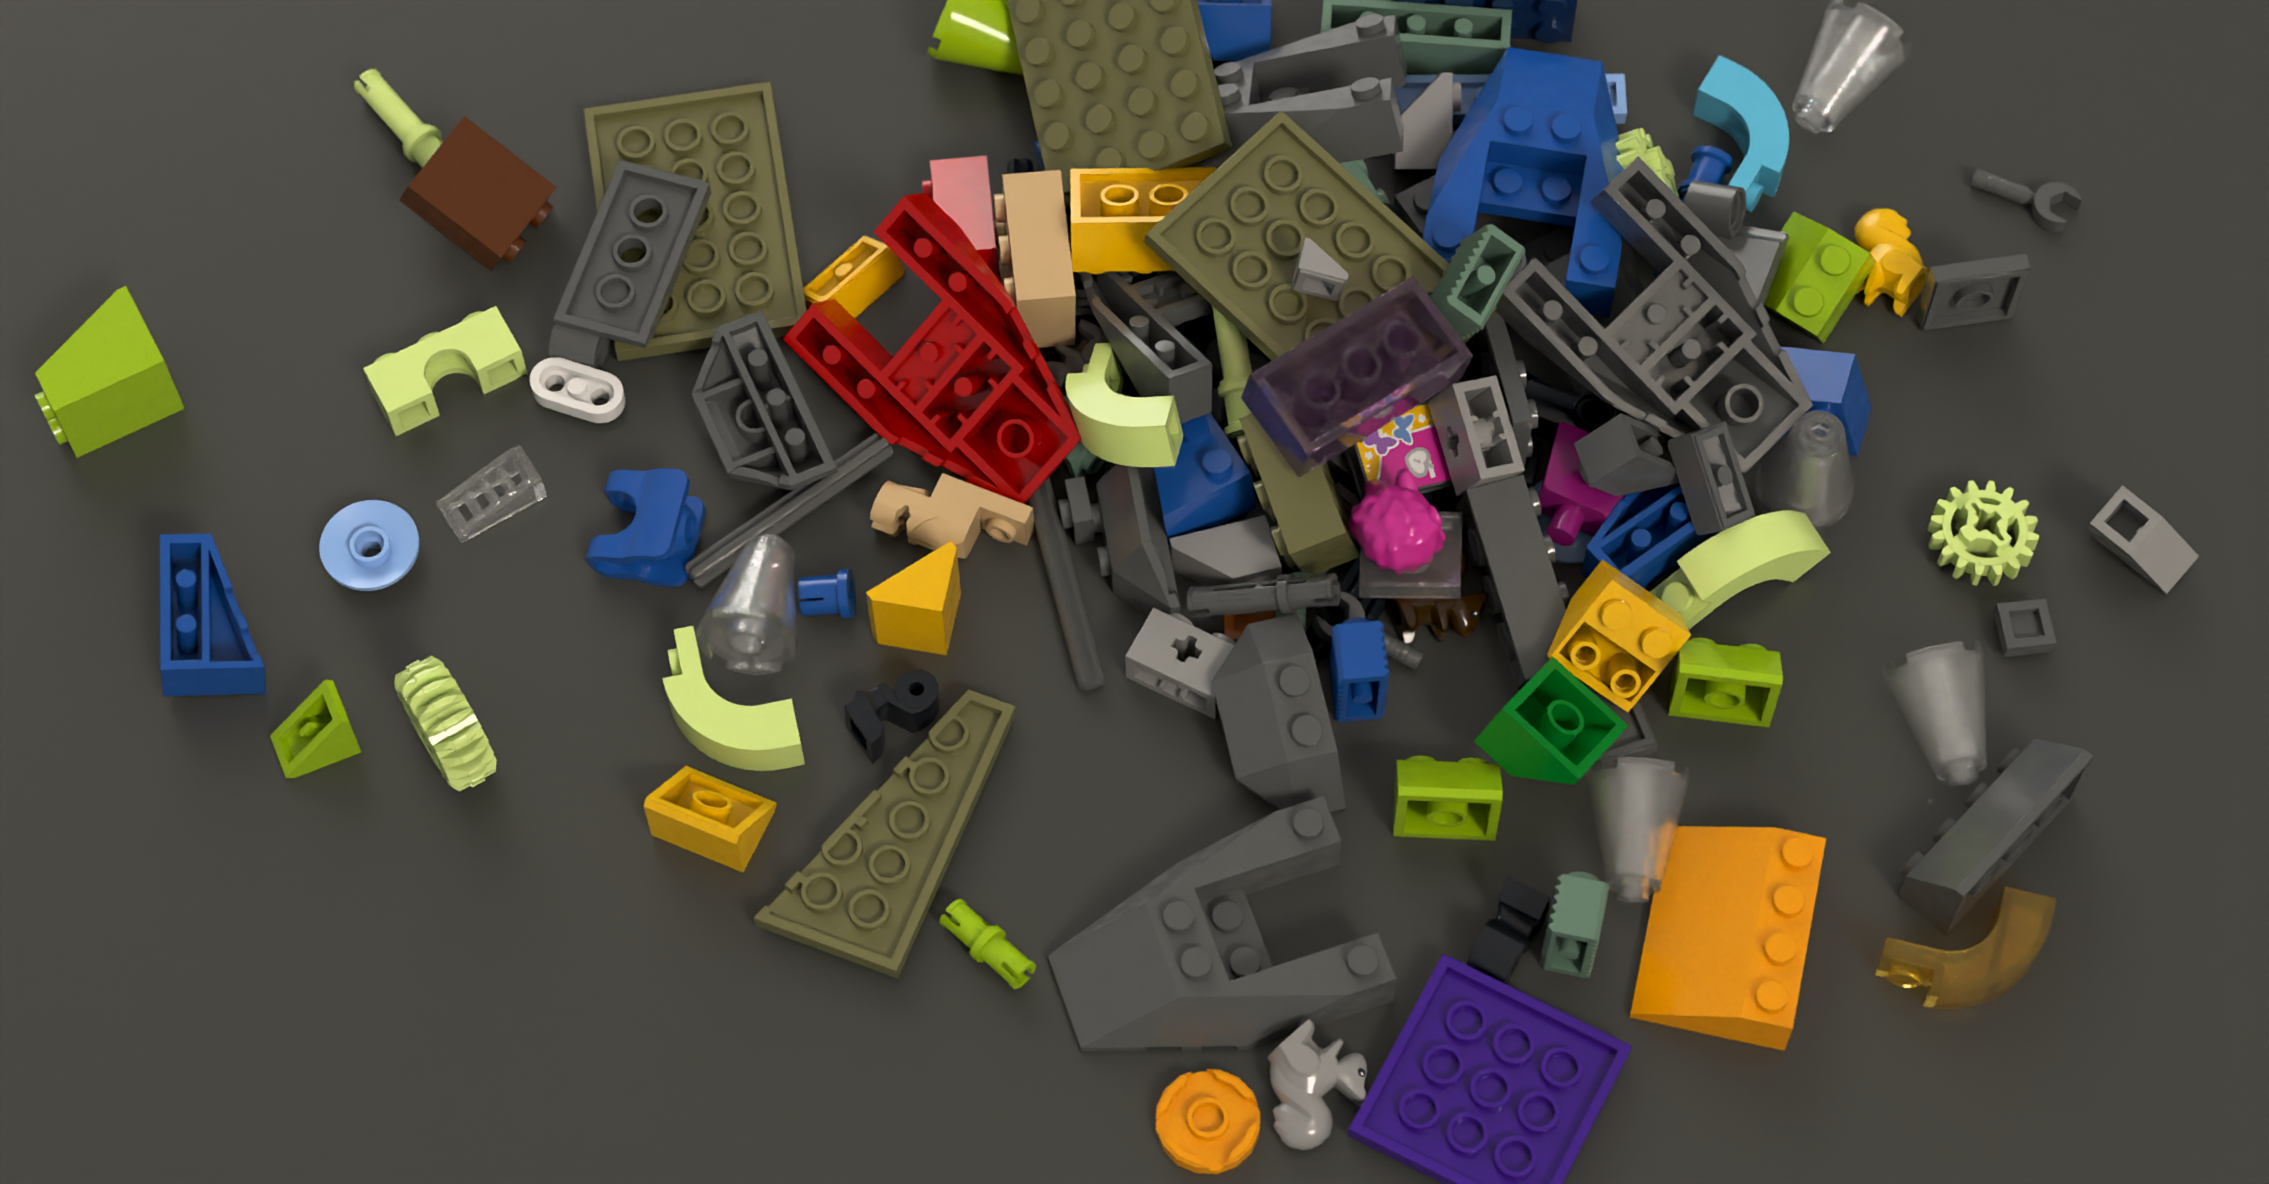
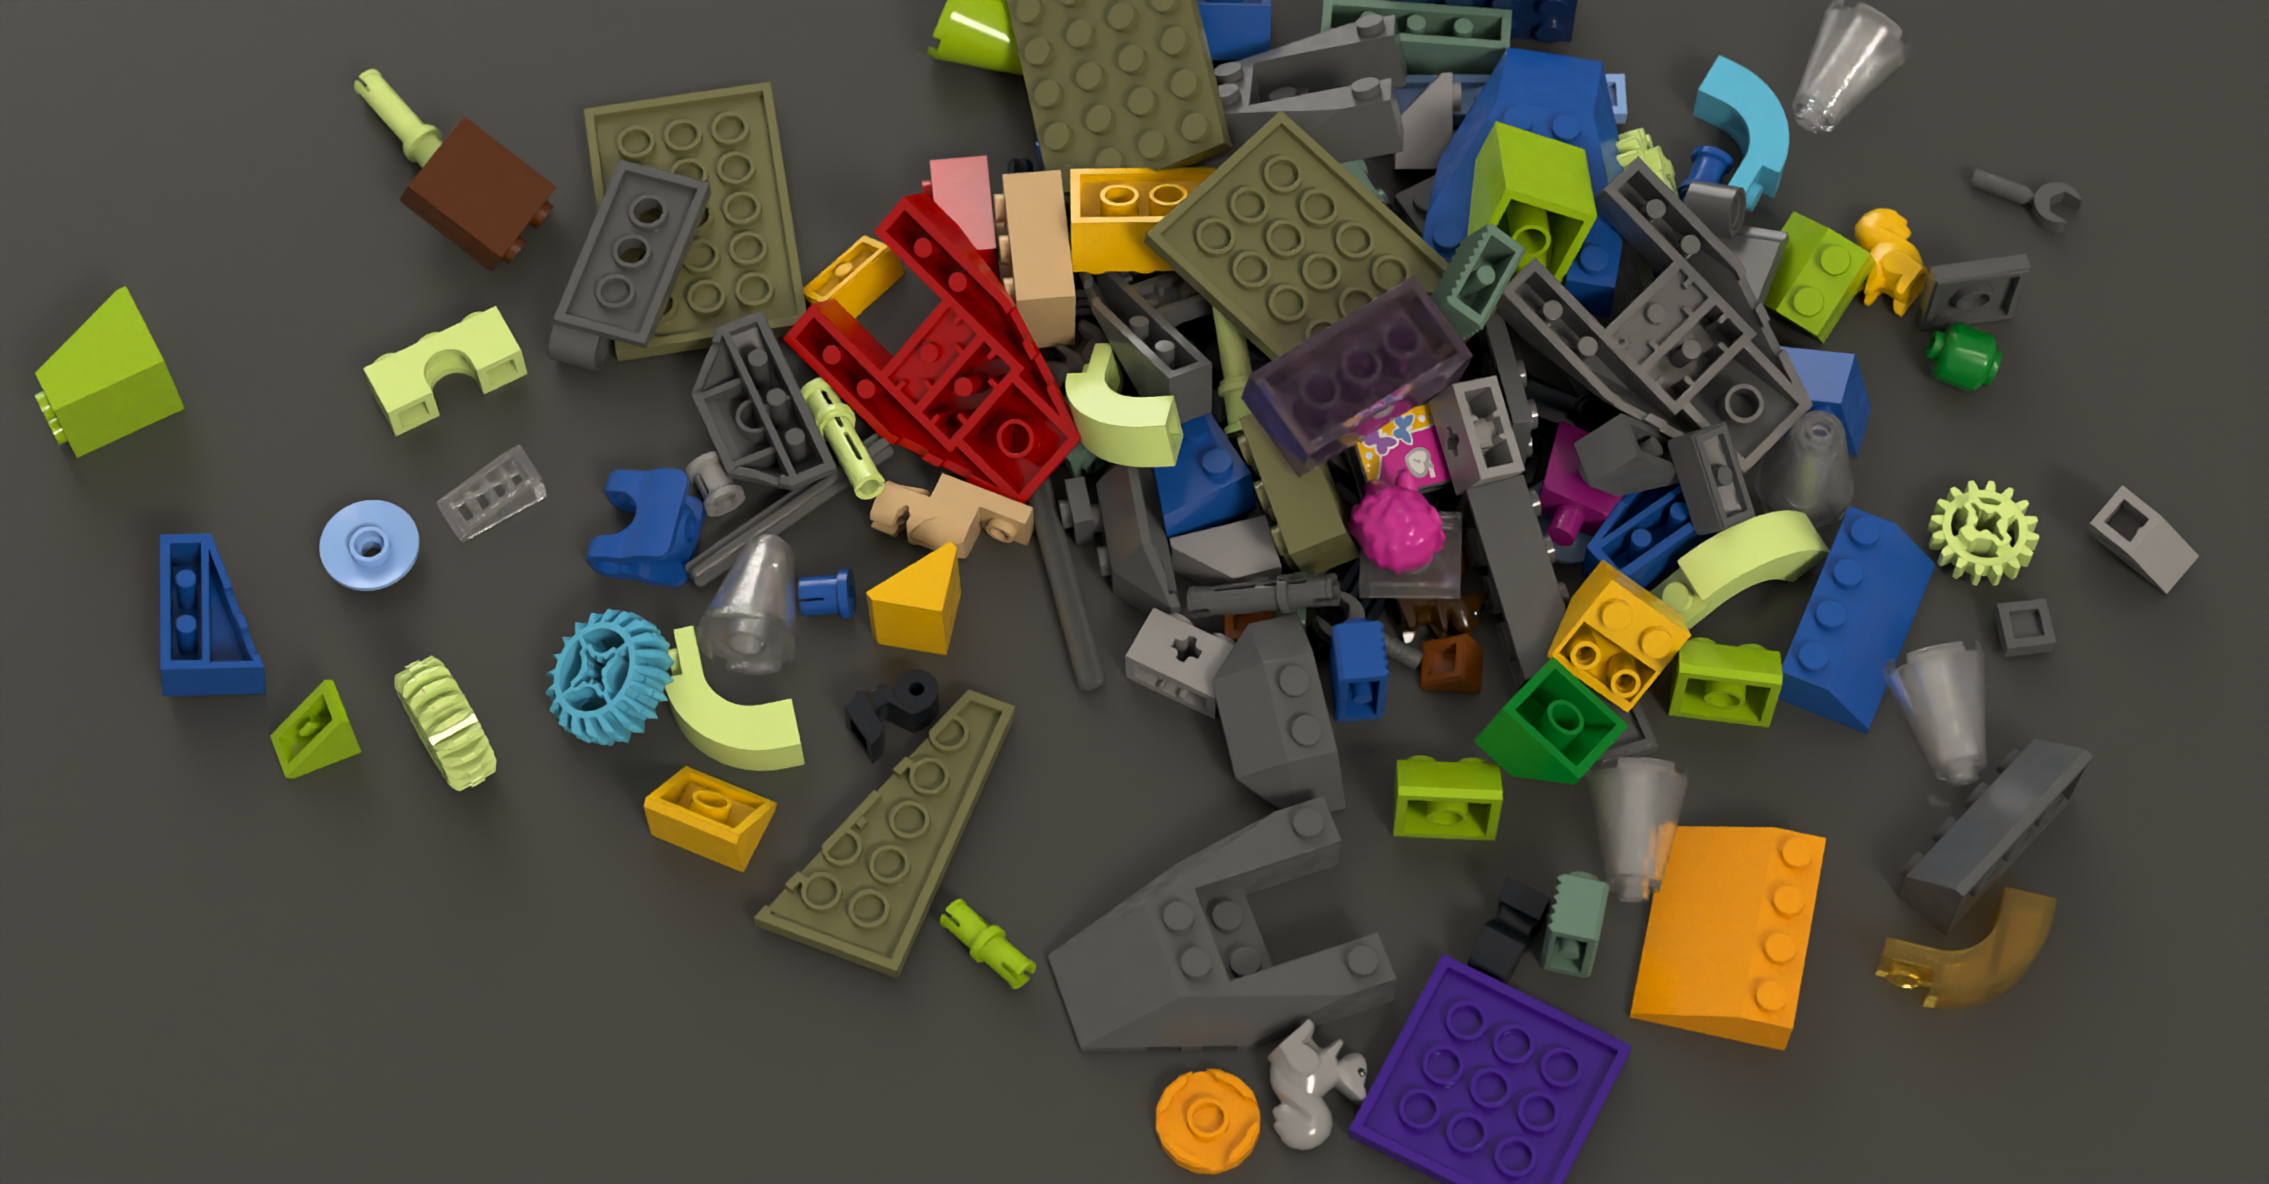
(581, 389): white plate -> none
(610, 664): none -> medium azure gear
(715, 486): none -> light grey bush
(836, 426): none -> yellowish green pin
(1318, 273): light grey slope -> none
(1452, 664): none -> dark orange slope
(1534, 194): none -> lime slope
(1855, 621): none -> blue slope
(1963, 356): none -> green head

